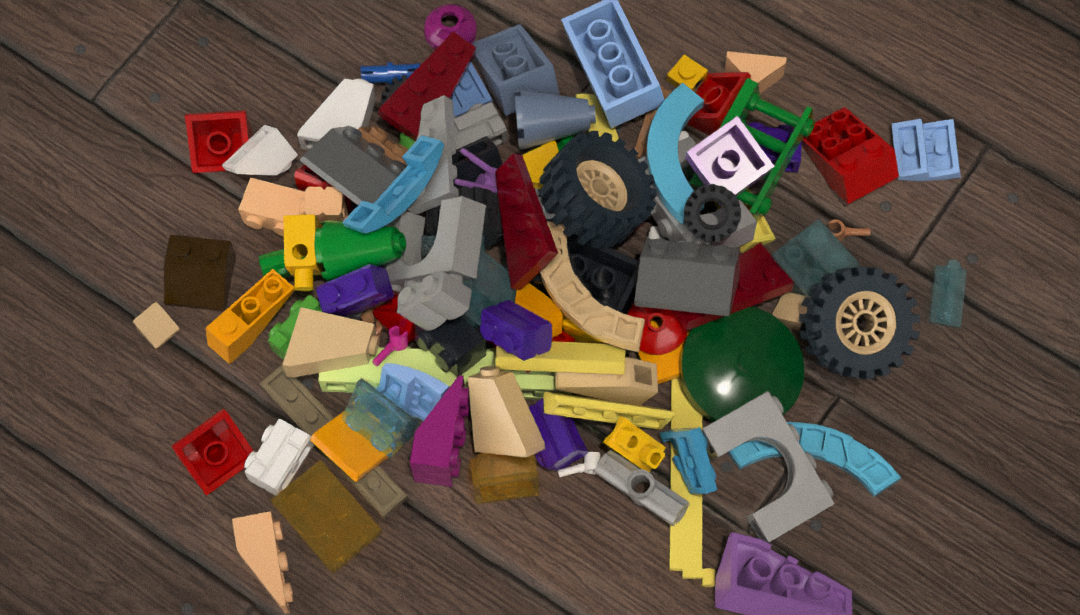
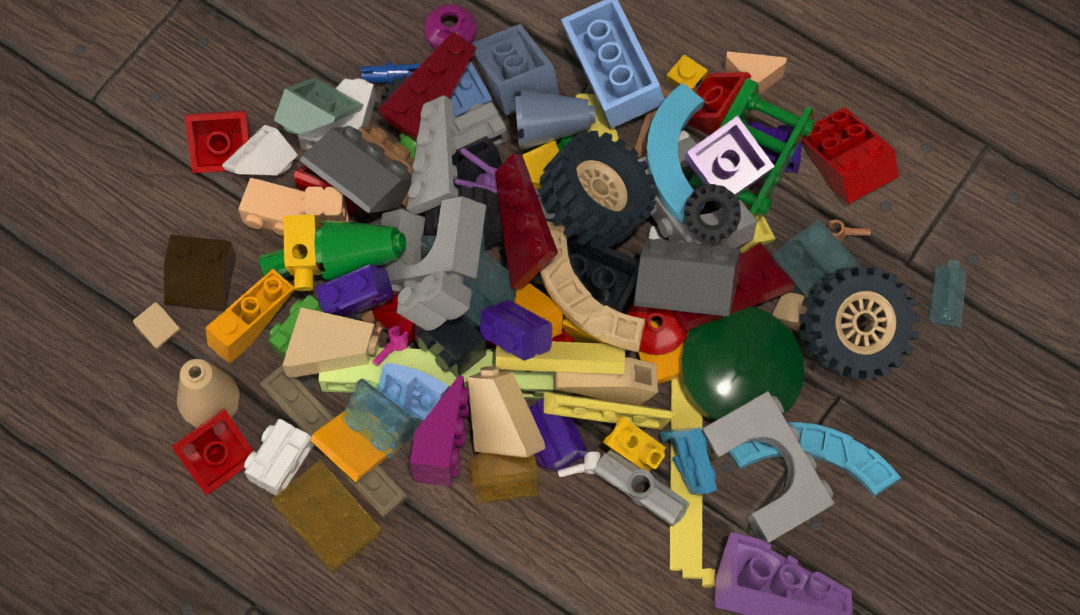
(204, 392): none -> tan cone
(259, 548): light nougat slope -> none
(313, 106): none -> sand green slope
(421, 161): dark azure slope -> none
(926, 150): light blue slope -> none

